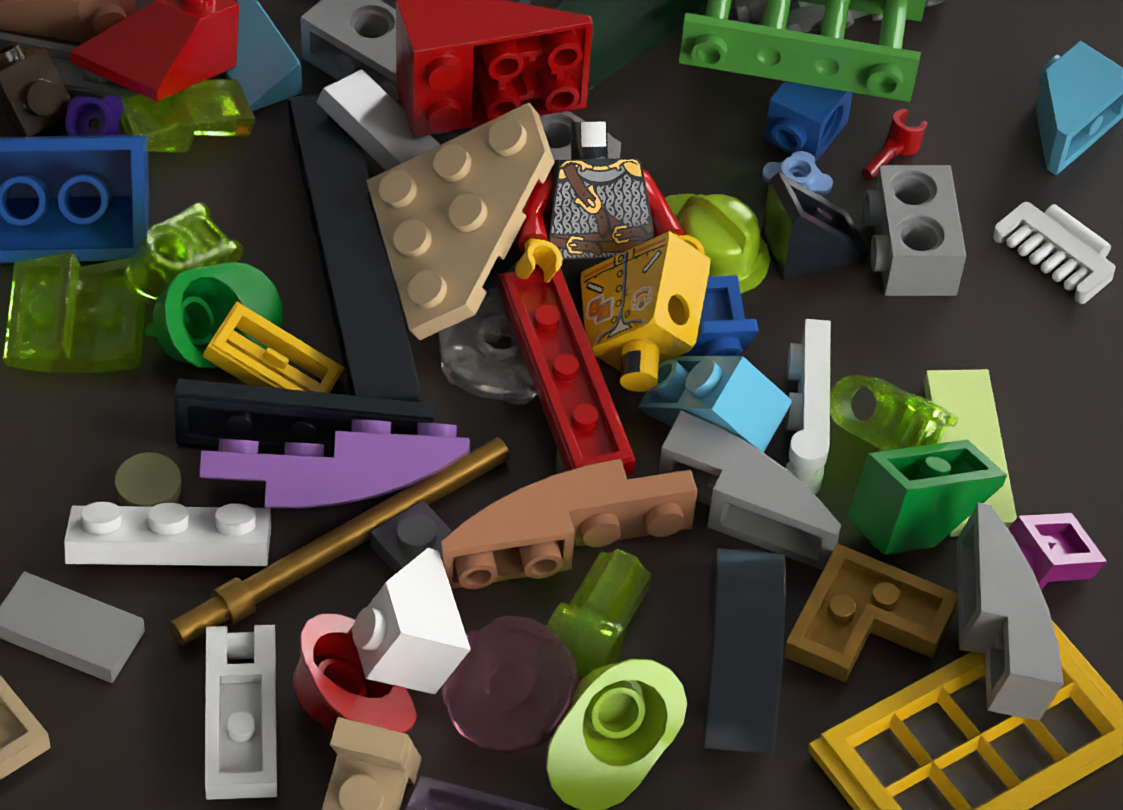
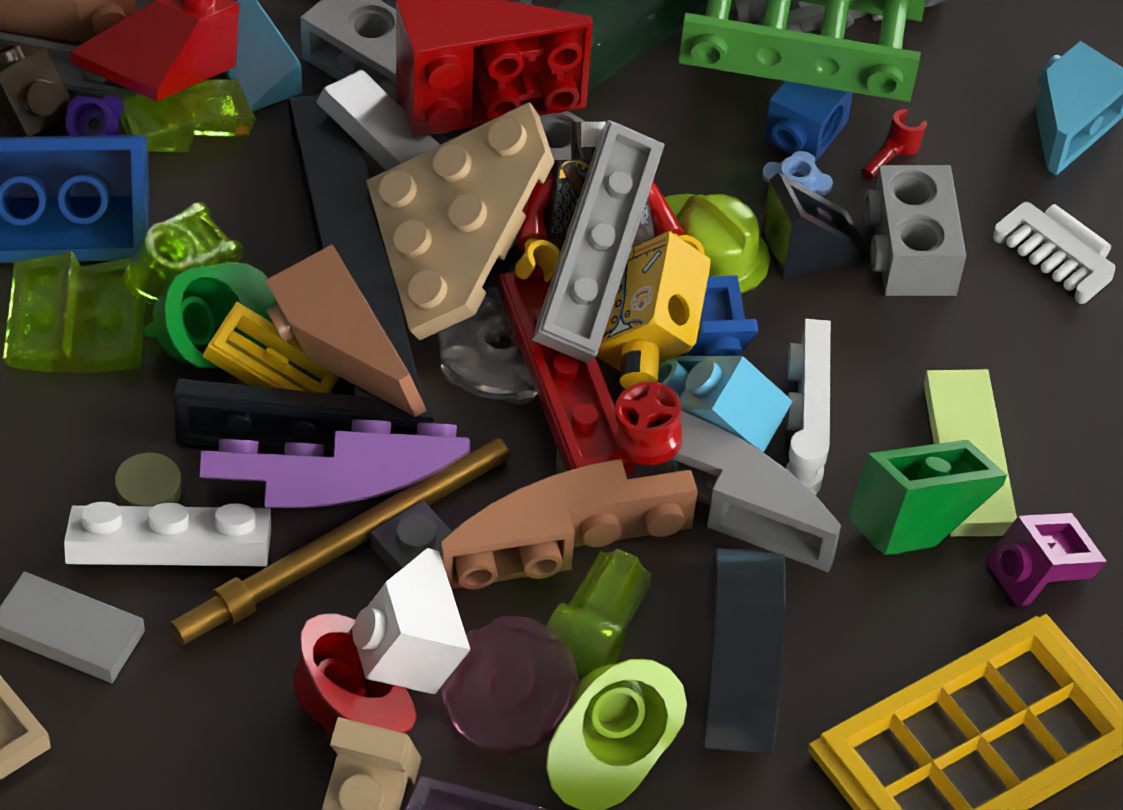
(240, 714): white plate -> none
(338, 328): none -> nougat slope
(598, 242): none -> light grey tile
(647, 406): none -> red wheel
(862, 598): pearl gold plate -> none
(899, 416): clear neon green piece -> none
(1005, 618): light grey slope -> none

